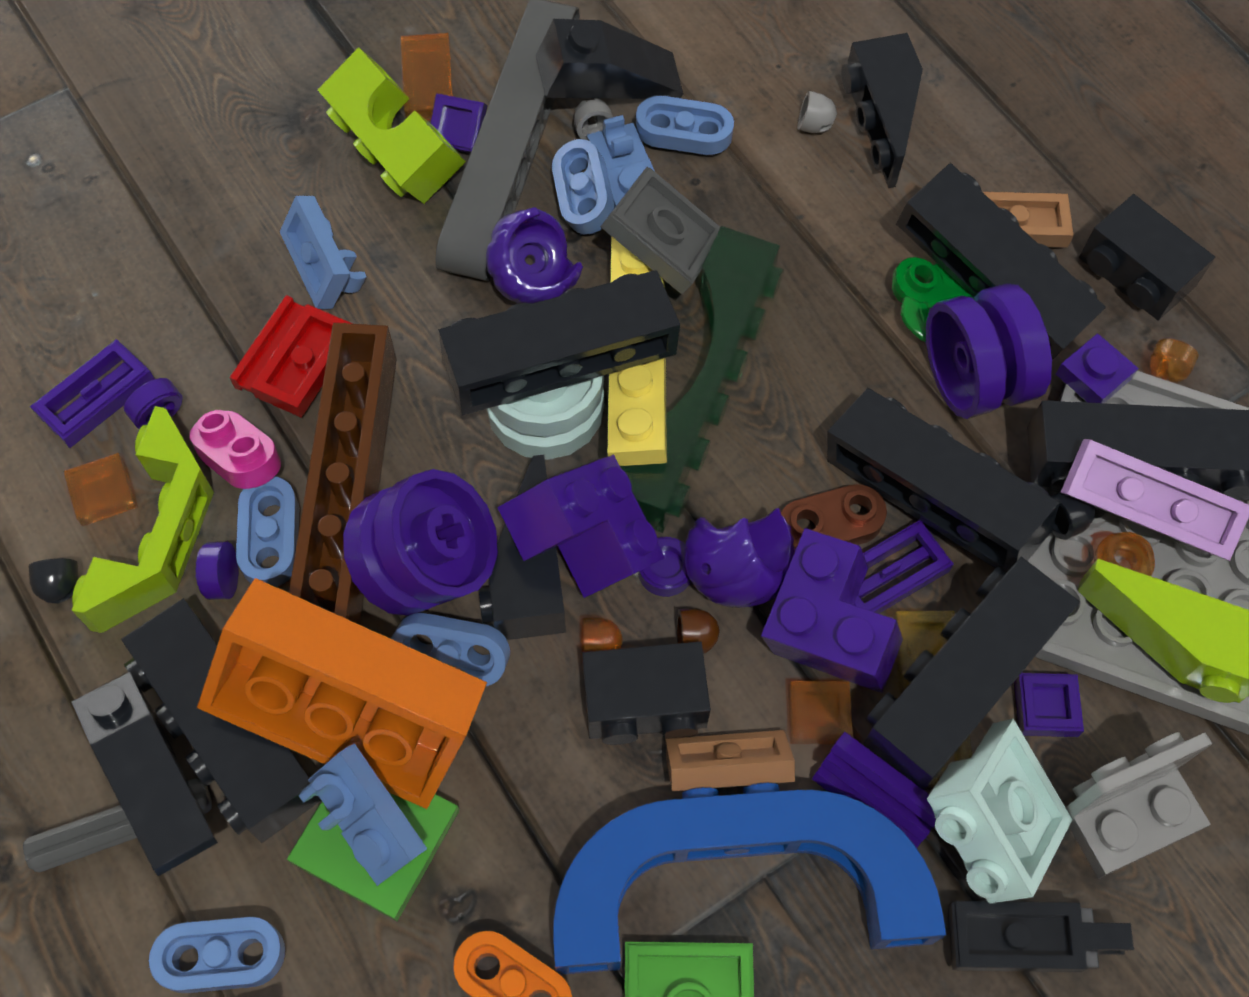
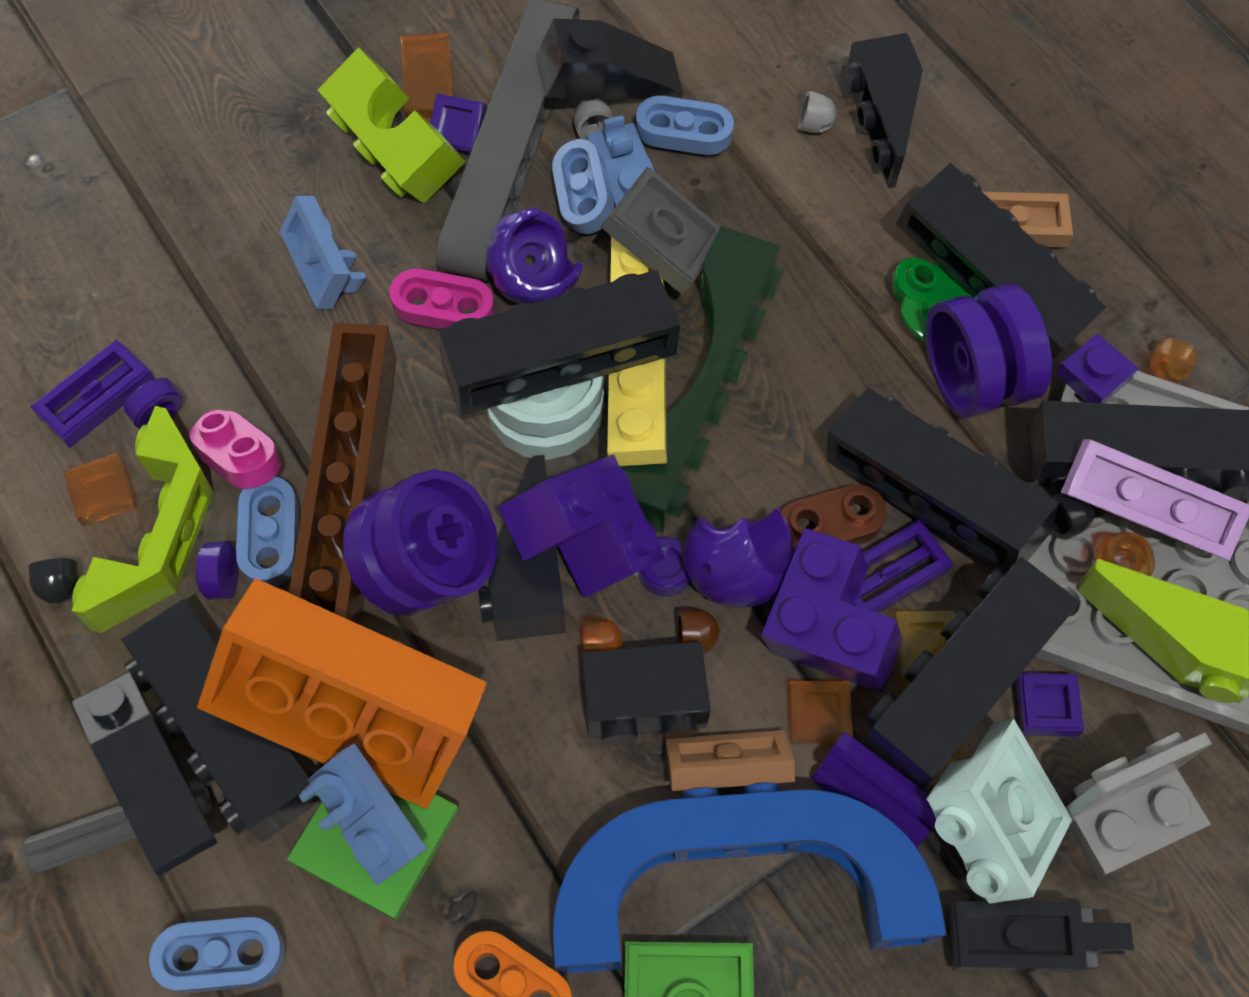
(288, 357): red plate -> none
(443, 296): none -> dark pink plate
(454, 644): medium blue plate -> none
(1146, 257): black brick -> none

